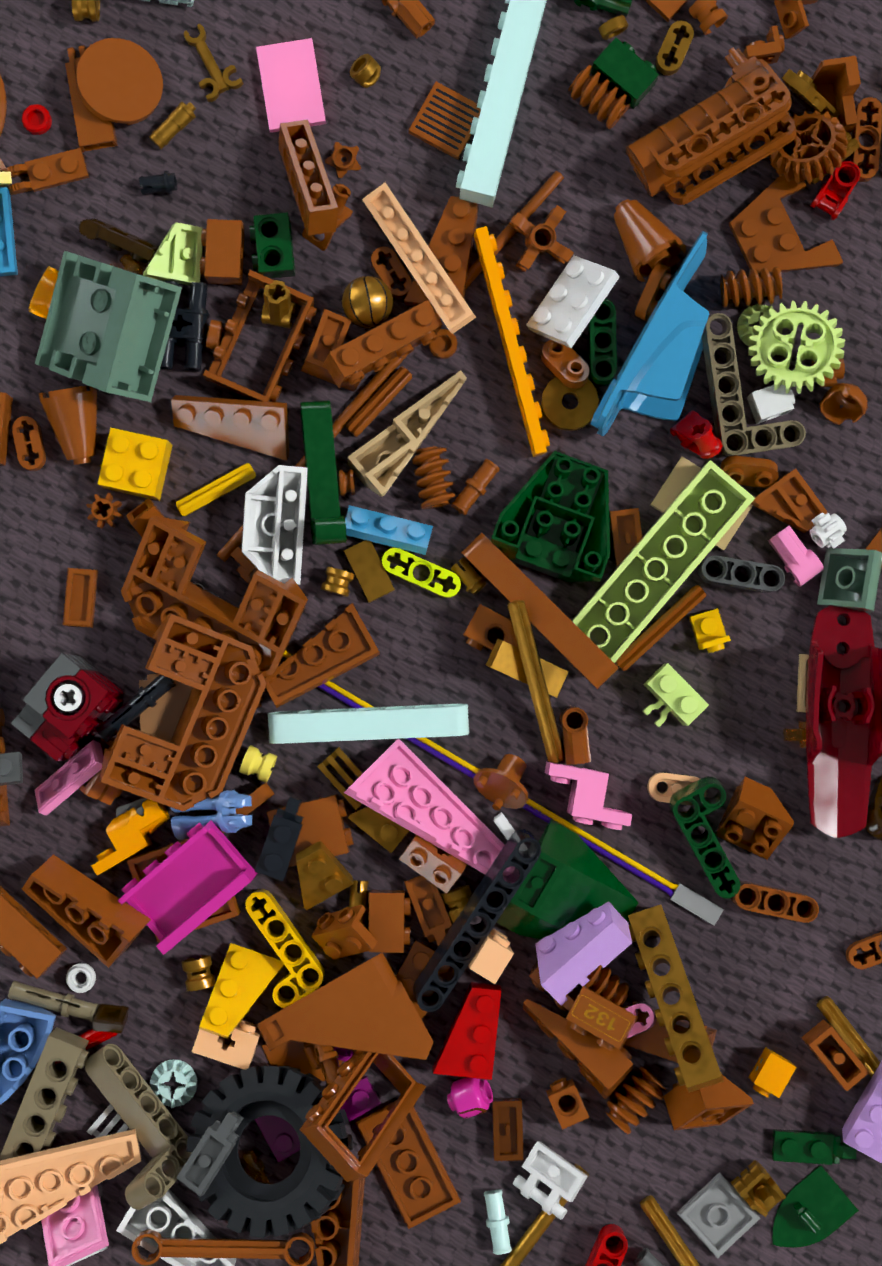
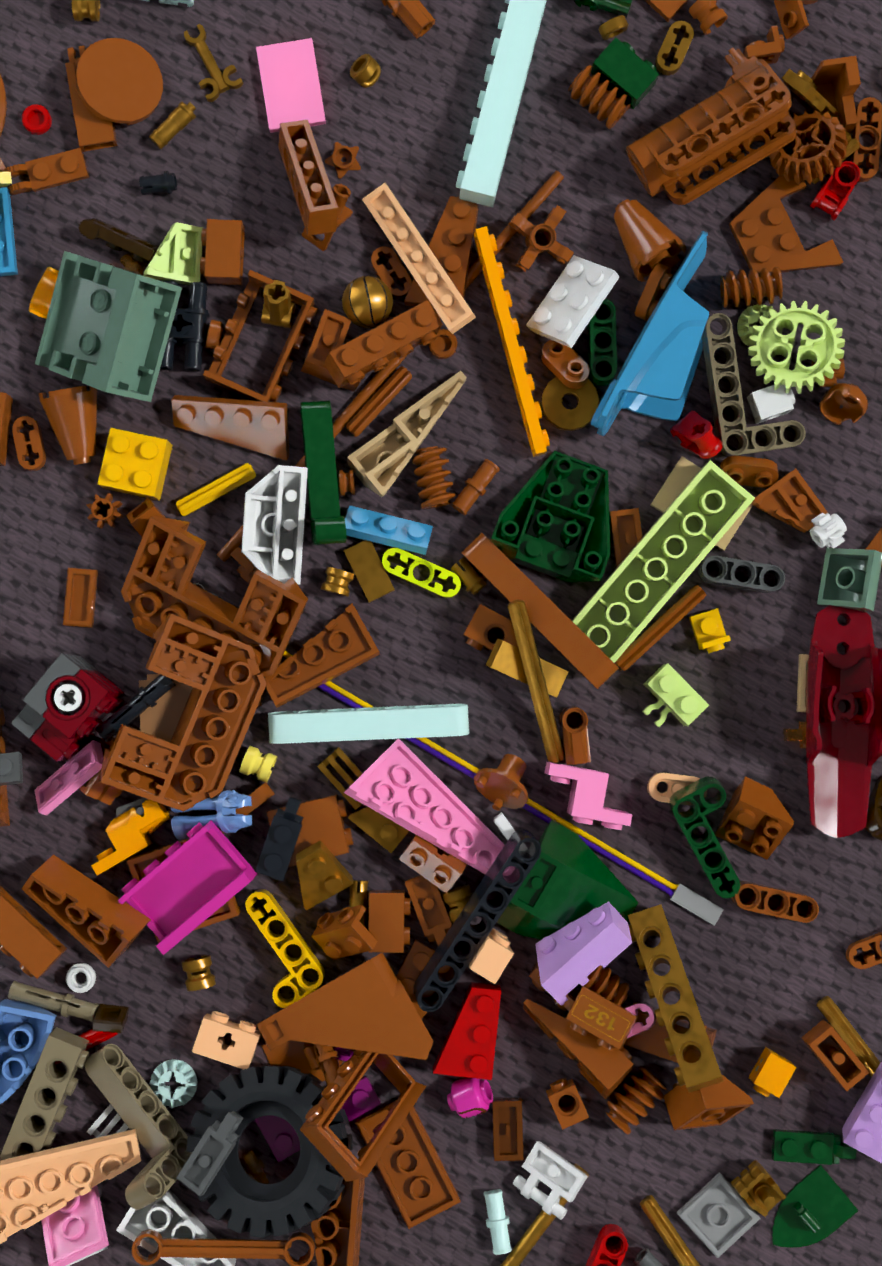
(238, 986): yellow wing -> none
(279, 245): dark green brick -> none
(445, 120): dark orange tile -> none
(797, 558): bright pink piece -> none

